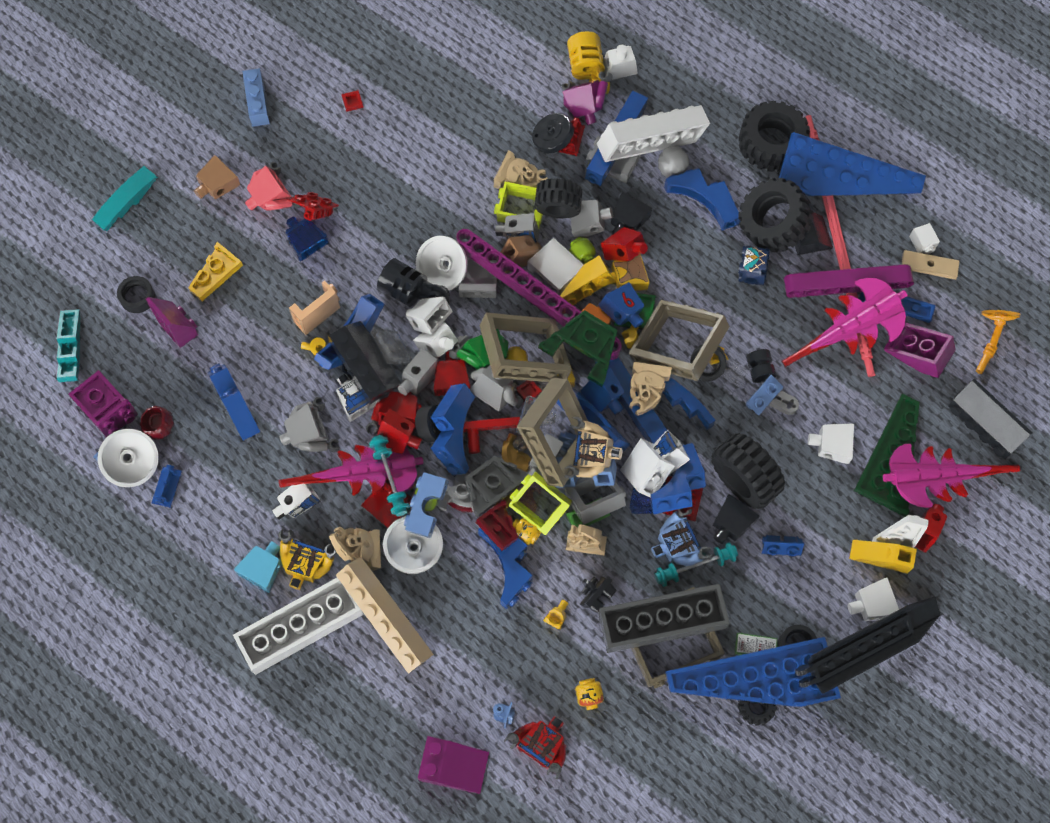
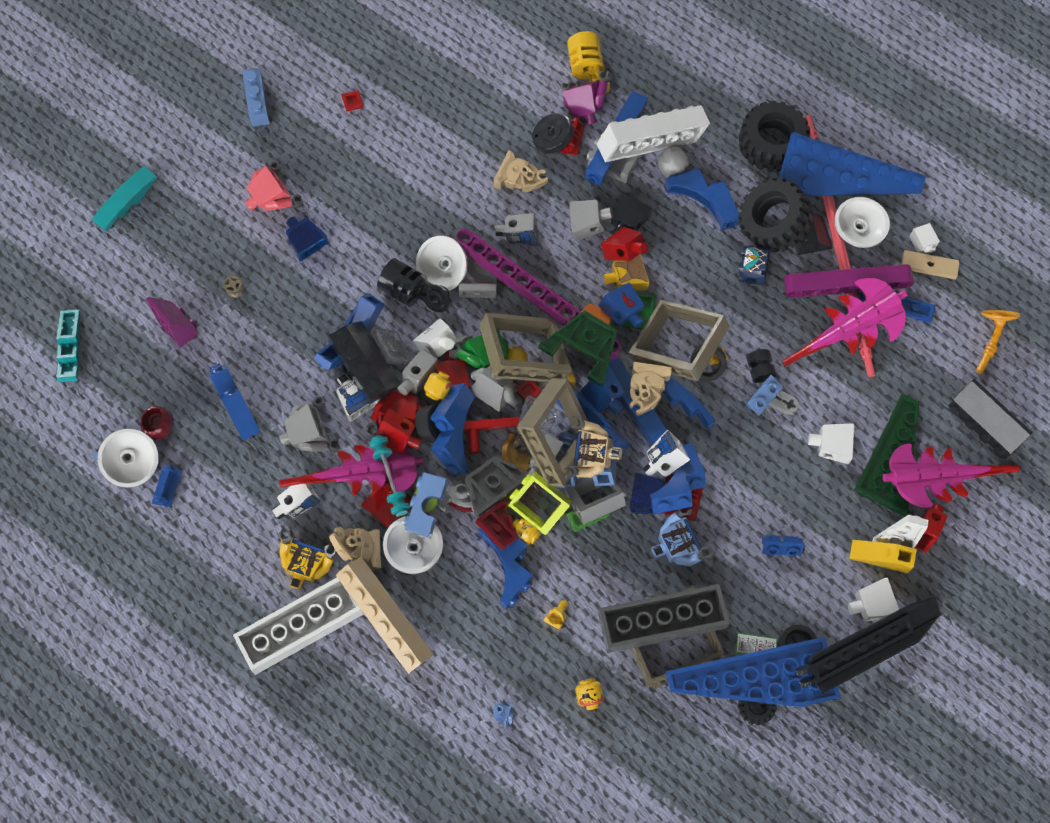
(103, 404): magenta bracket -> none
(128, 283): black tyre -> none
(215, 179): medium nougat torso -> none
(216, 271): yellow wing -> none
(233, 282): none -> dark tan wheel
(260, 566): medium azure torso -> none
(314, 205): red hinge -> none
(314, 346): yellow piece -> none
(317, 310): light nougat panel -> none
(428, 314): white torso -> none
(438, 386): none -> yellow head
(453, 765): magenta slope -> none
(518, 191): neon yellow window -> none
(520, 250): medium nougat torso -> none
(541, 743): torso -> none
(555, 265): white panel -> none
(558, 198): black tyre -> none
(582, 249): lime head -> none
(586, 540): tan piece -> none
(587, 281): yellow slope -> none
(603, 587): black hips -> none
(620, 62): white torso -> none
(630, 336): yellow piece -> none
(646, 468): white panel -> none
(729, 552): teal axle -> none
(733, 520): black torso -> none
(748, 470): black tyre -> none
(867, 215): none -> white dish
(922, 349): magenta slope -> none

